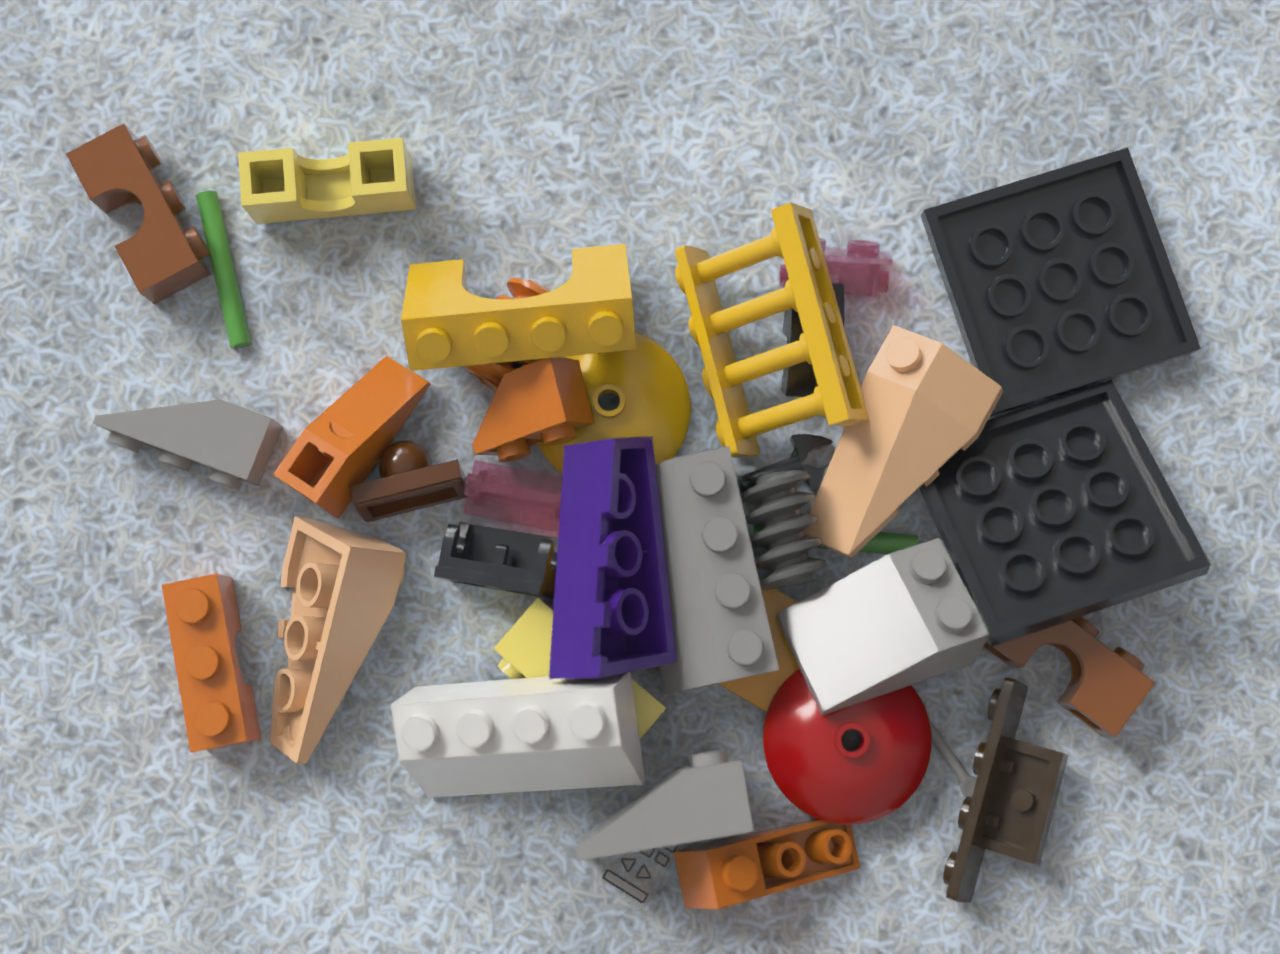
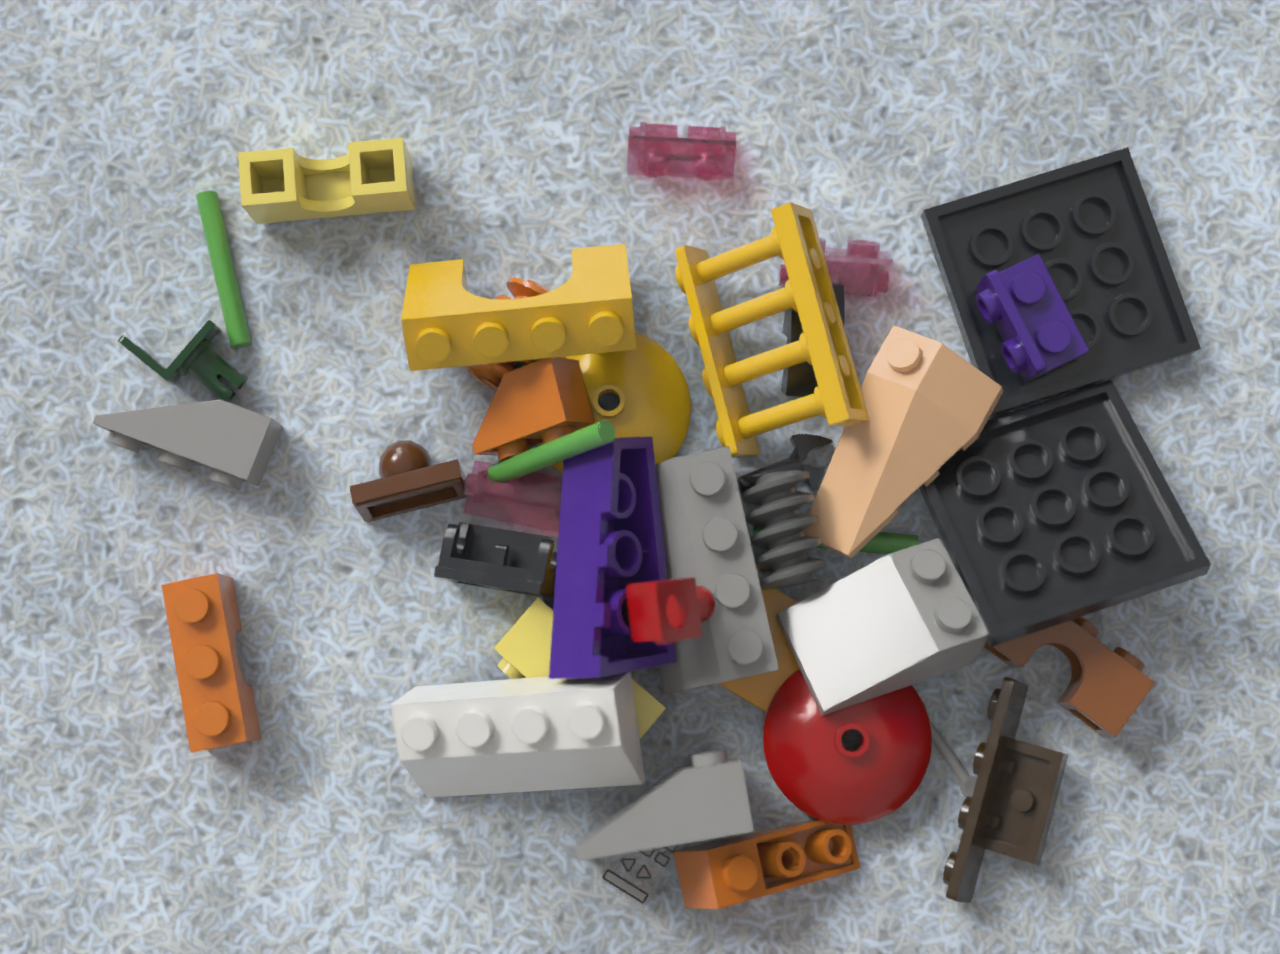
(163, 252): dark orange arch -> none
(197, 361): none -> dark green bracket
(339, 604): light nougat wedge -> none
(351, 436): orange slope -> none
(552, 452): none -> bright green bar
(668, 610): none -> red bracket
(703, 155): none -> clear pink hinge
(1029, 318): none -> dark purple bracket

